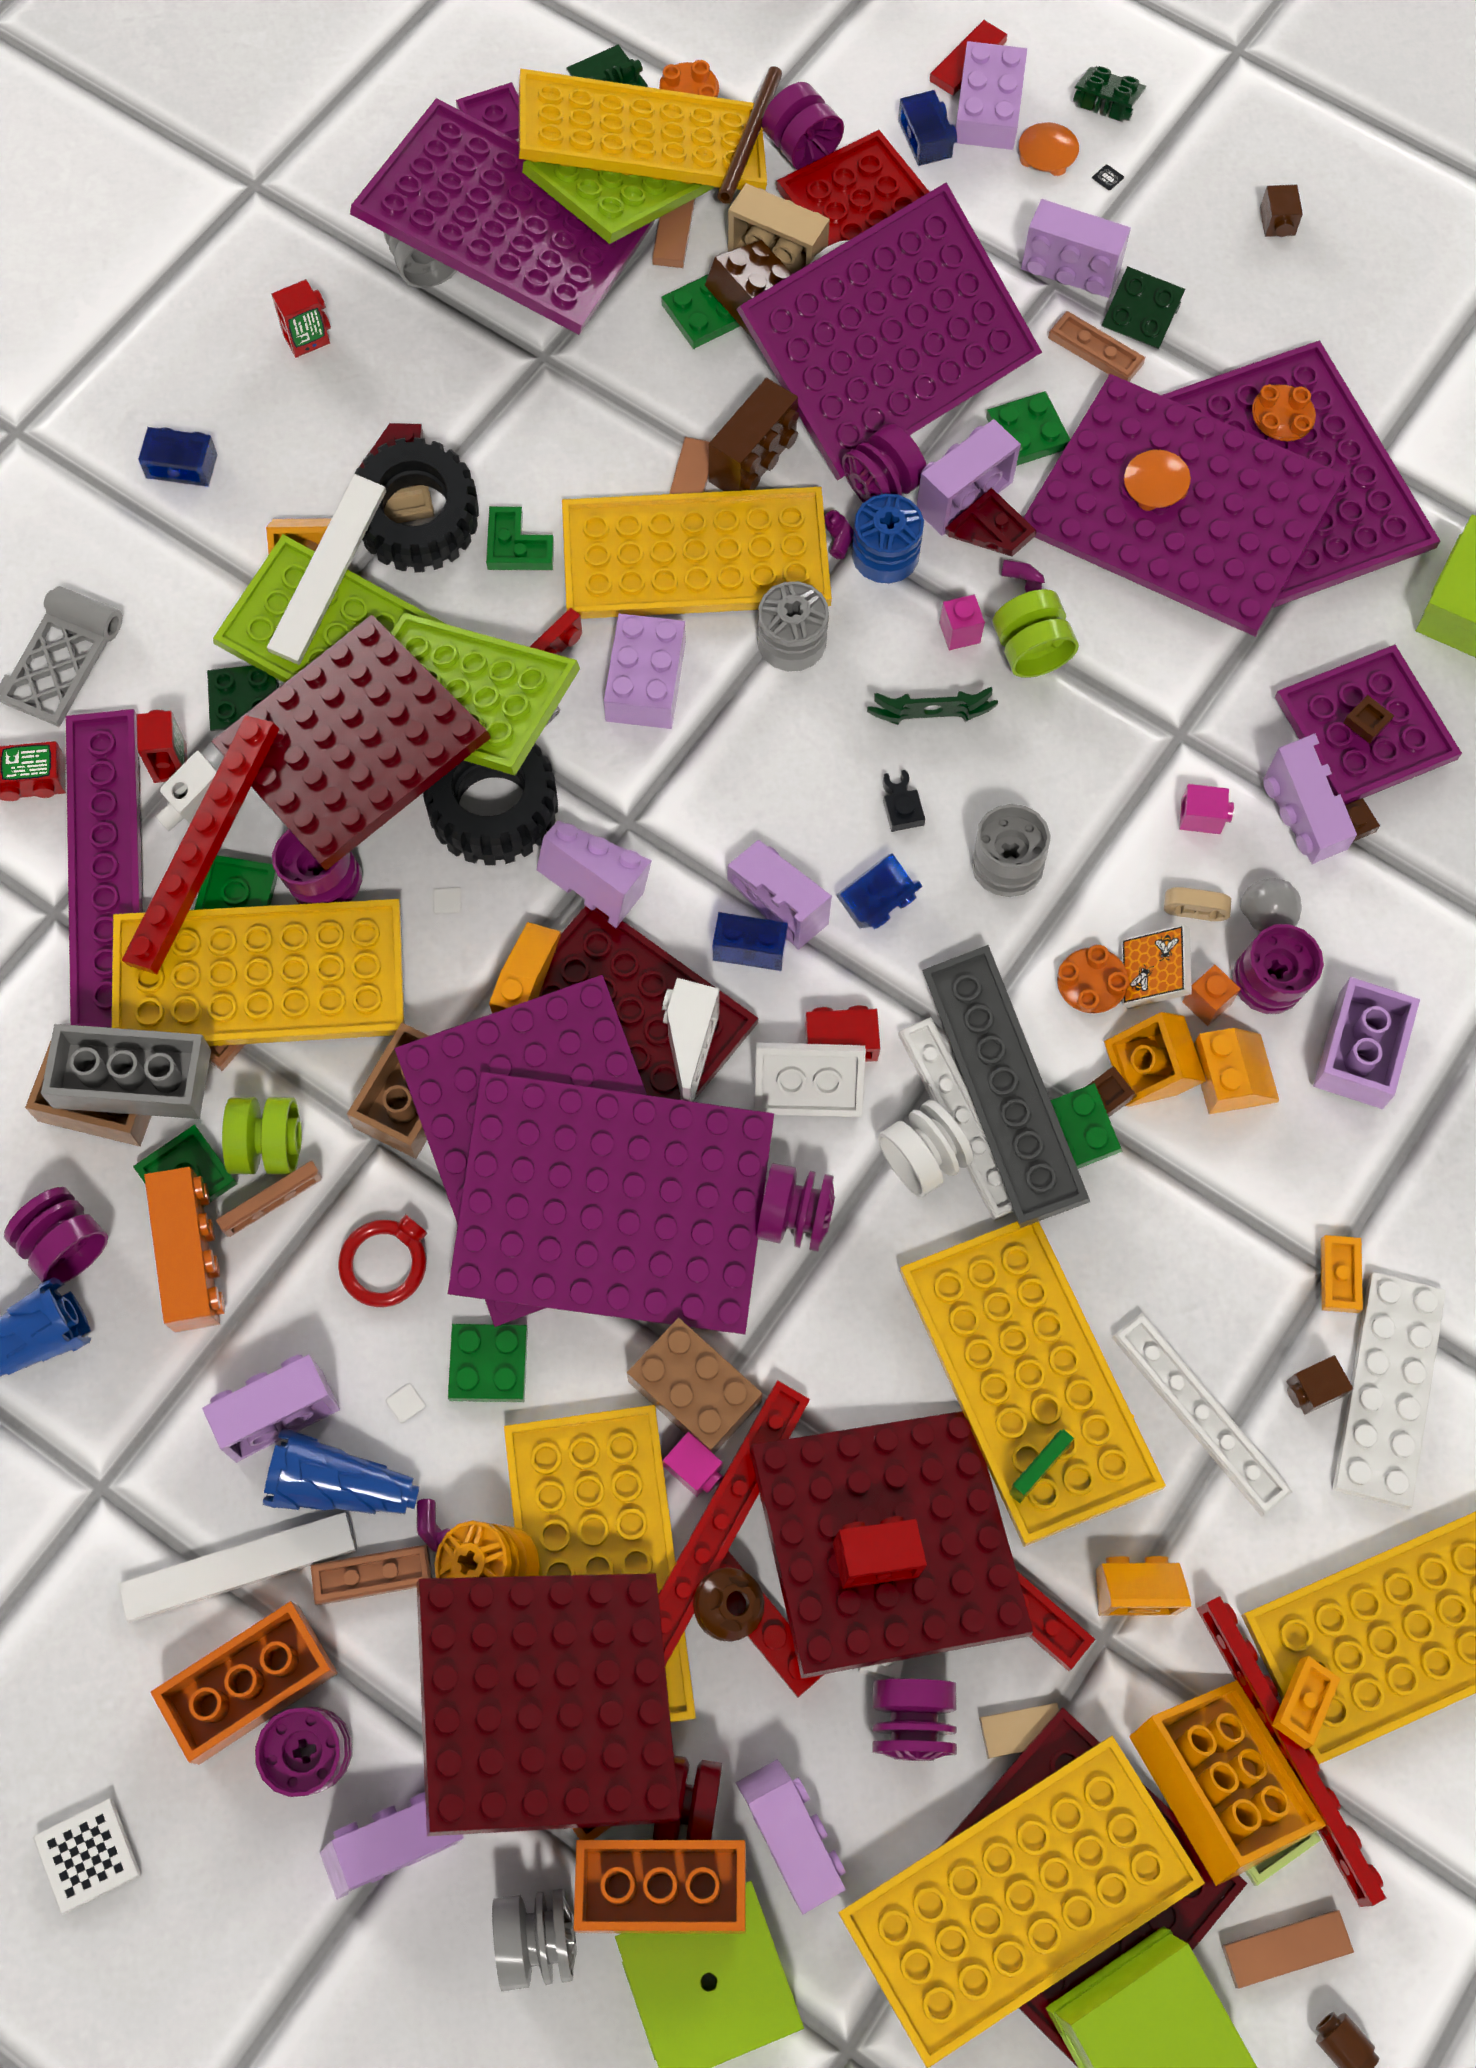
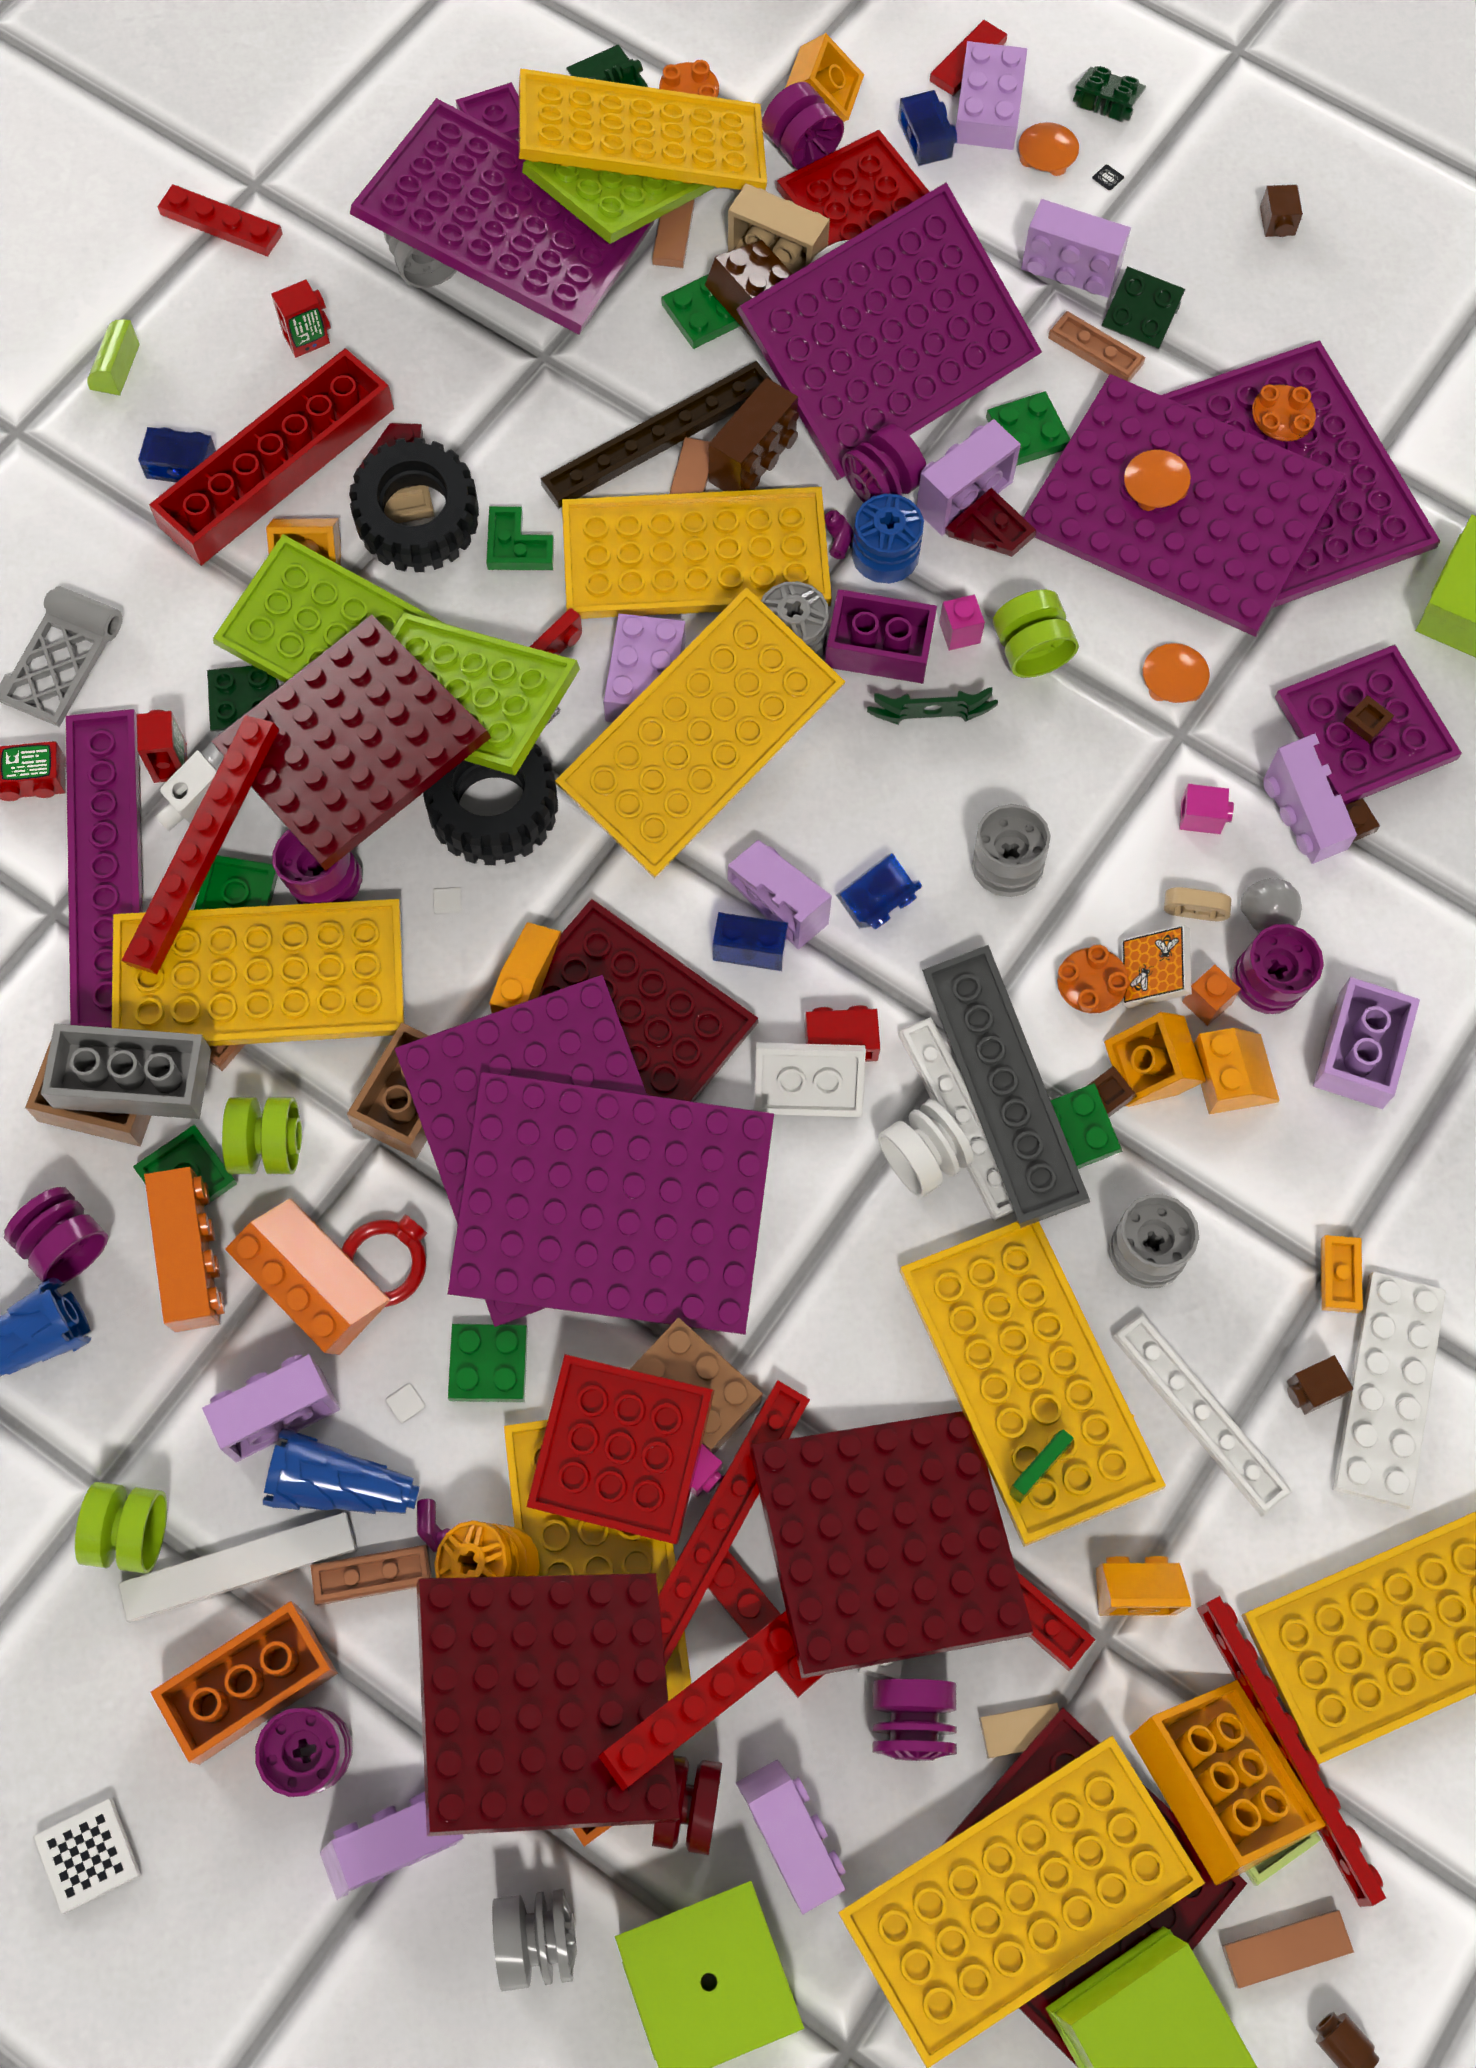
(114, 358): none -> lime brick
(121, 1527): none -> lime wheel
(220, 220): none -> red plate
(269, 1199): nougat tile -> none
(272, 456): none -> red brick
(308, 1276): none -> orange slope
(326, 569): white tile -> none
(594, 869): lavender wedge -> none
(620, 1449): none -> red plate
(653, 436): none -> dark brown plate
(660, 1886): orange brick -> none
(691, 1021): white slope -> none
(699, 1703): none -> red plate
(700, 732): none -> yellow plate
(711, 1606): reddish brown piece -> none
(749, 136): reddish brown piece -> none
(795, 1207): magenta wheel -> none
(829, 73): none -> light orange slope
(879, 1552): red brick -> none
(880, 636): none -> magenta brick
(902, 806): black plate -> none
(1023, 571): magenta arm -> none
(1161, 1224): none -> light grey wheel
(1175, 673): none -> orange dish
(1306, 1702): light orange plate -> none

